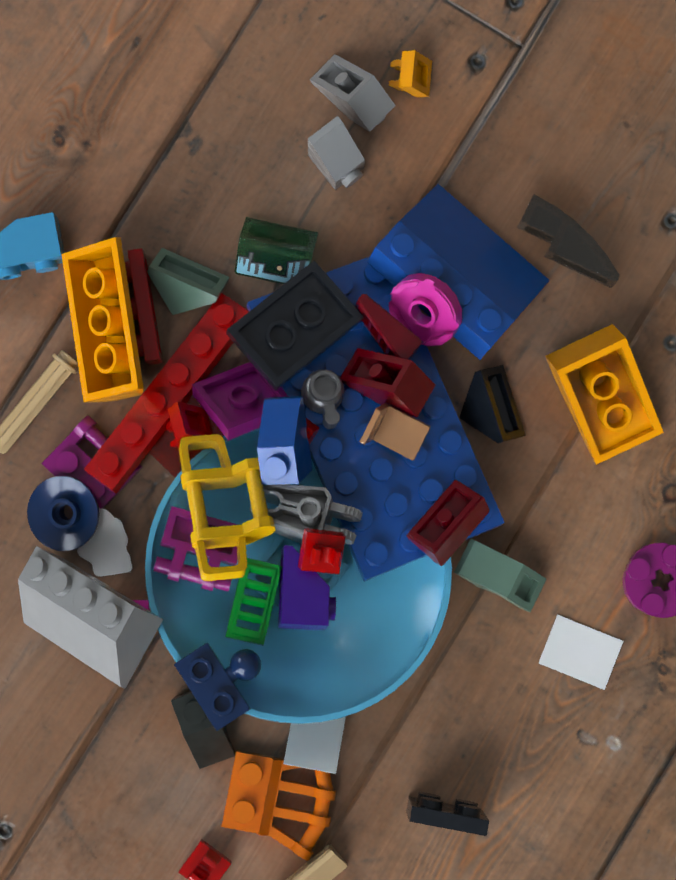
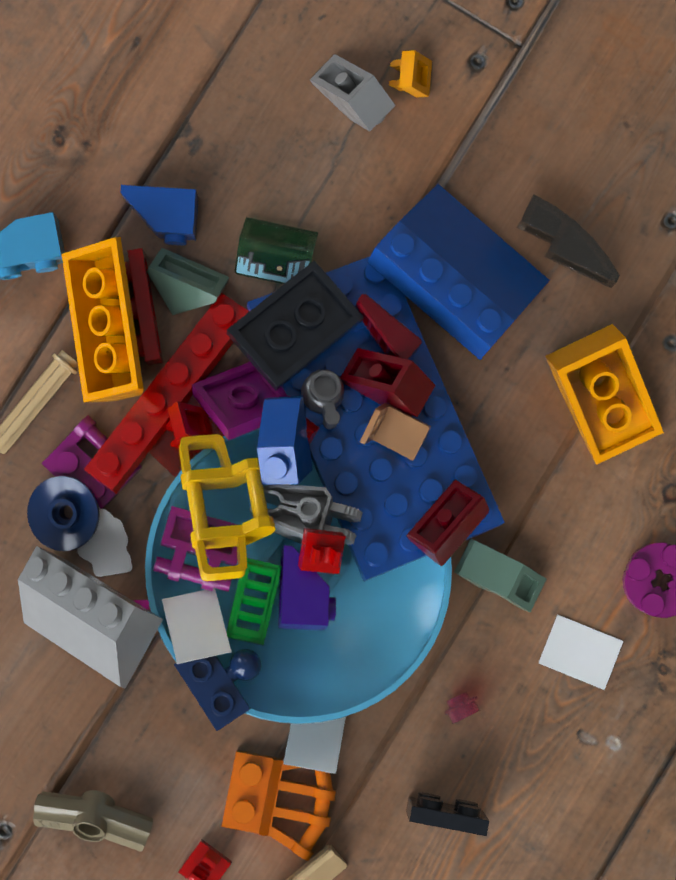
(92, 818): none -> dark tan piece
(166, 211): none -> blue slope
(196, 626): none -> white sticker
(203, 740): pearl dark grey slope -> none
(336, 154): light grey slope -> none
(437, 297): dark pink tile -> none
(461, 707): none -> clear pink plate
(492, 406): black slope -> none

